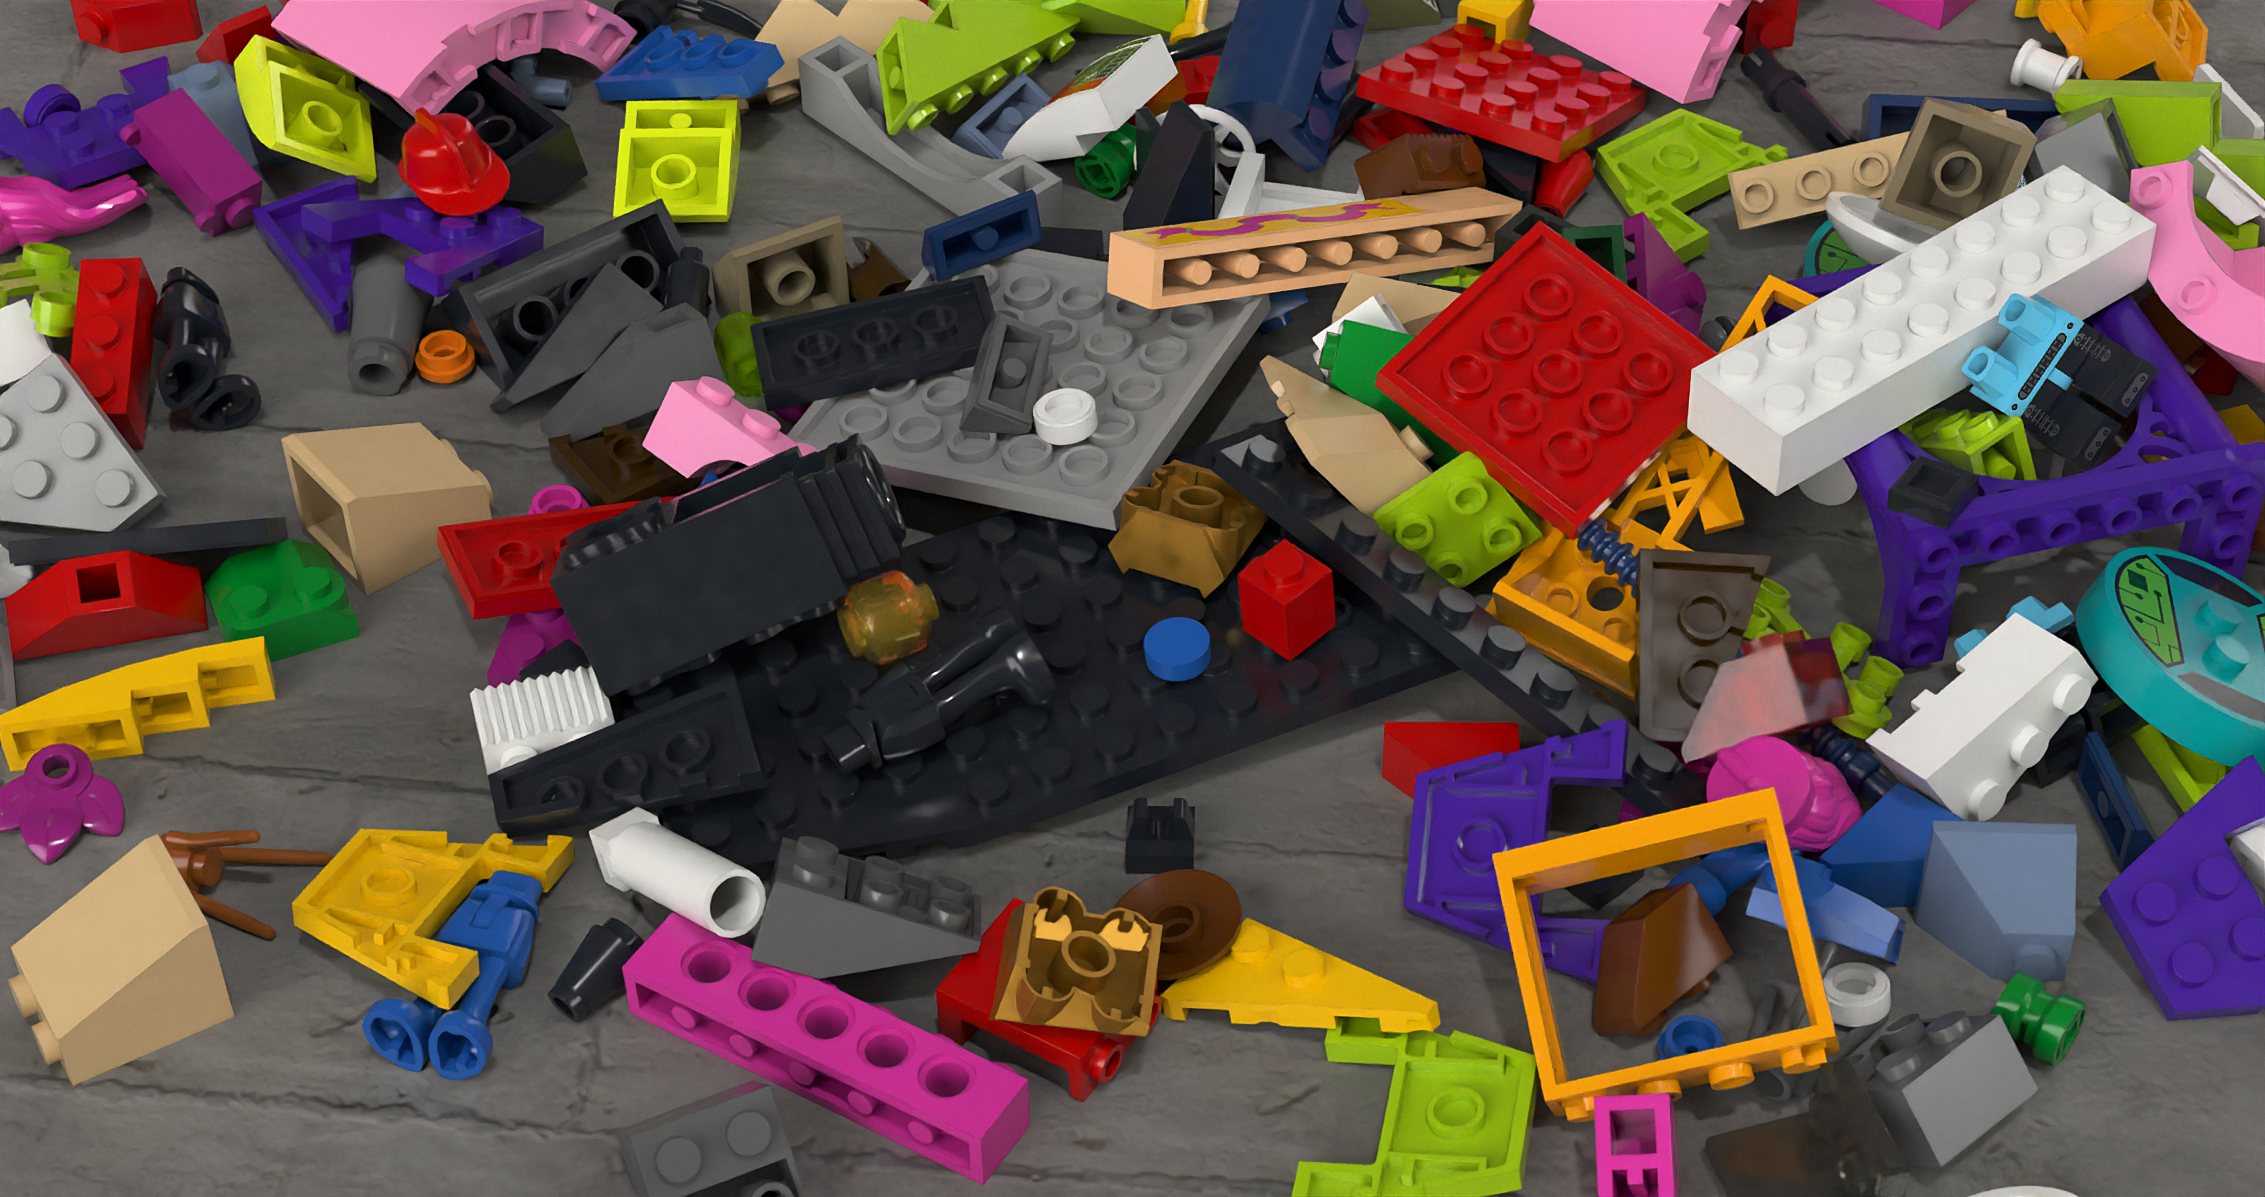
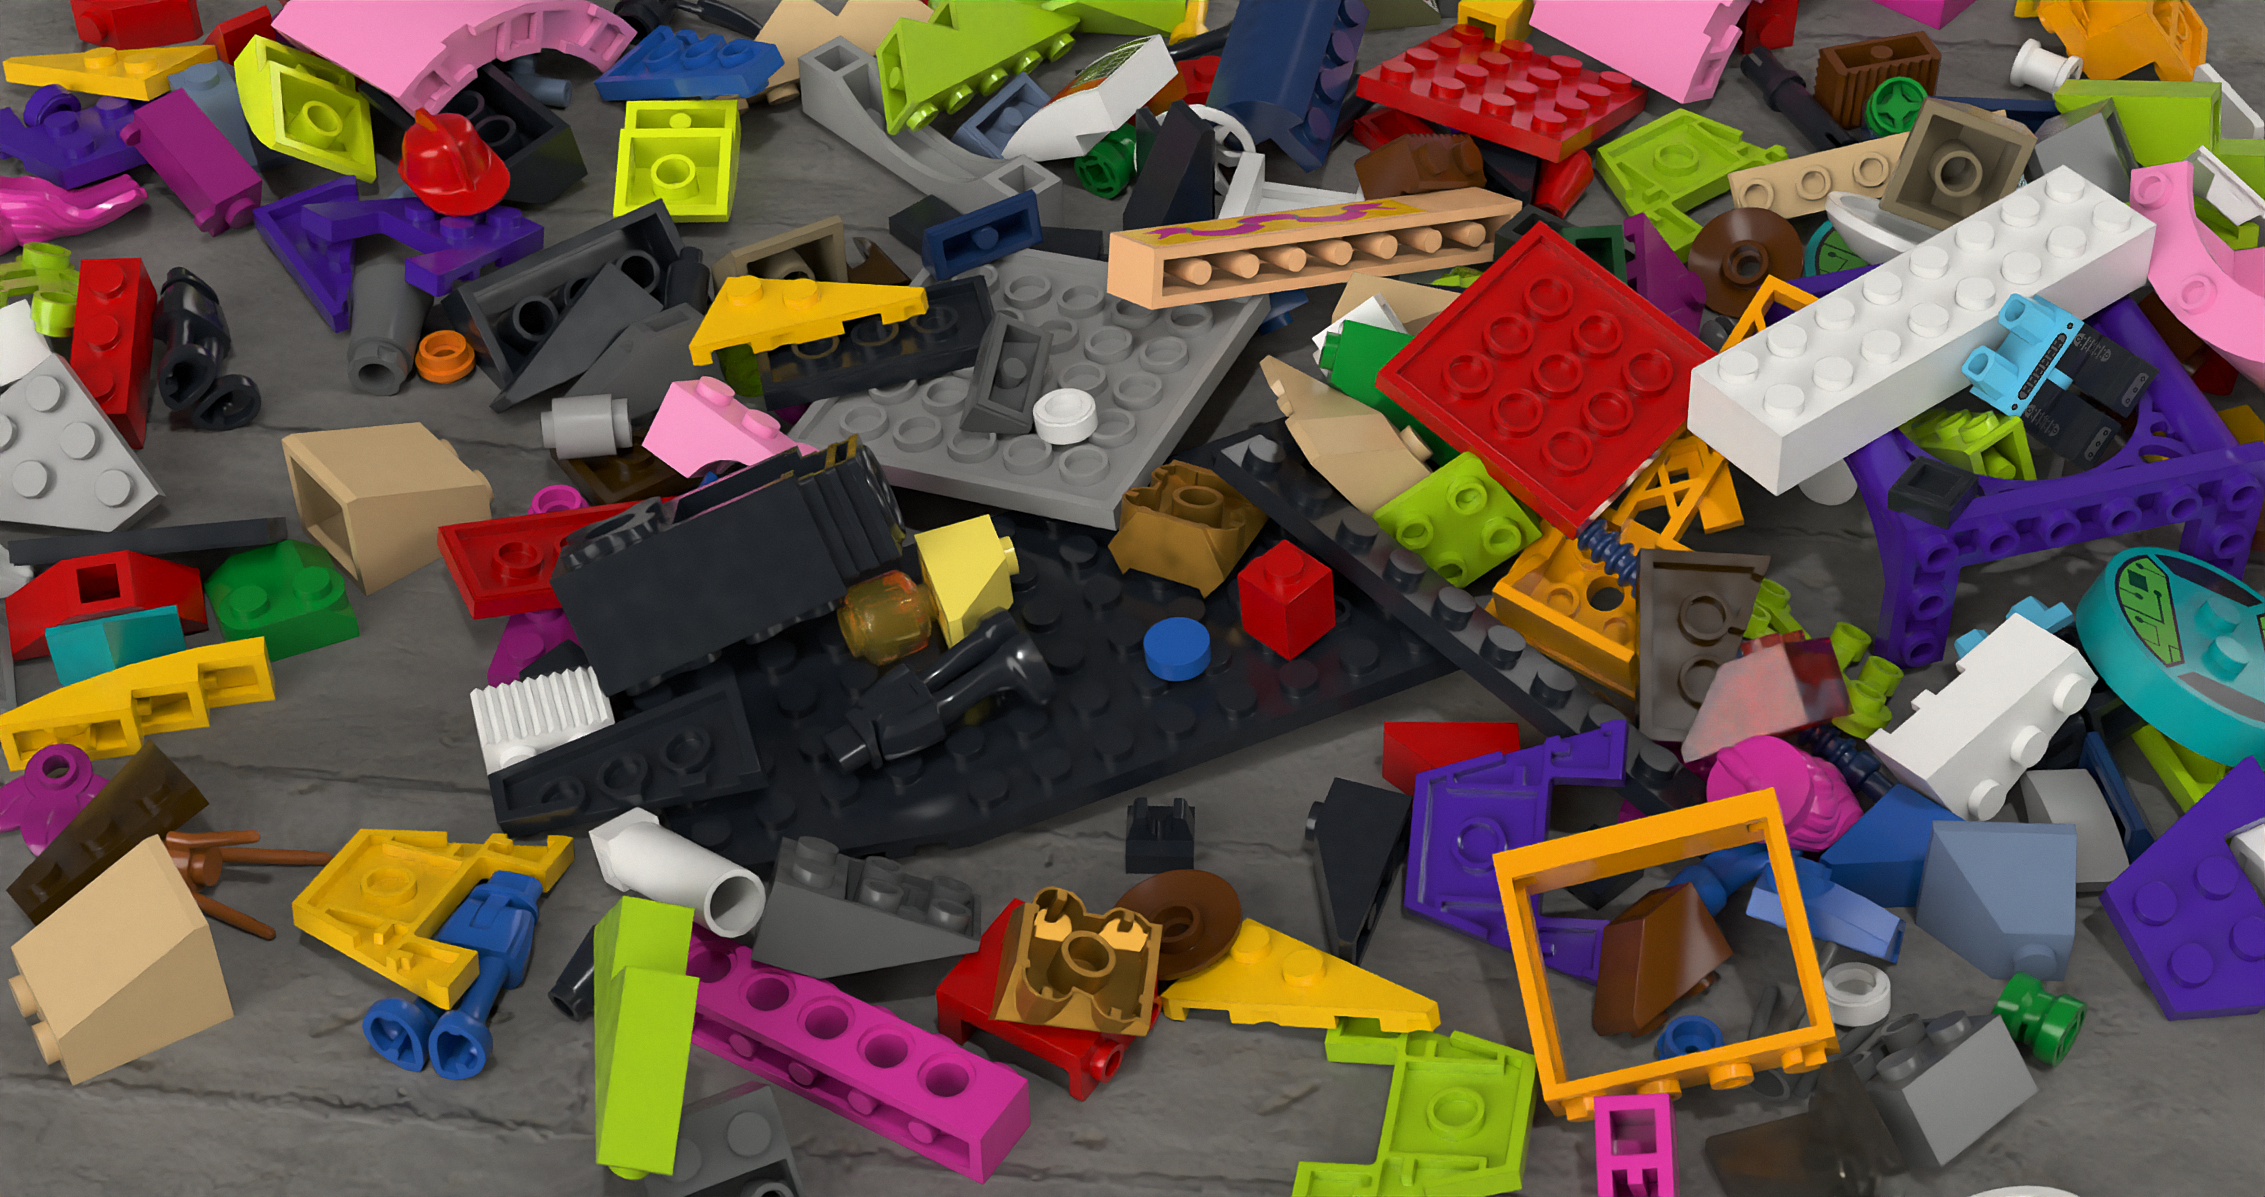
(108, 71): none -> yellow wing
(113, 642): none -> teal slope
(138, 802): none -> dark brown wing
(587, 426): none -> light grey brick
(641, 1033): none -> lime slope
(795, 312): none -> yellow wing
(912, 221): none -> black tile
(966, 572): none -> light yellow slope
(1357, 856): none -> black slope
(1738, 239): none -> reddish brown dish
(1856, 70): none -> reddish brown brick
(1900, 100): none -> green wheel
(2075, 798): none -> light grey slope

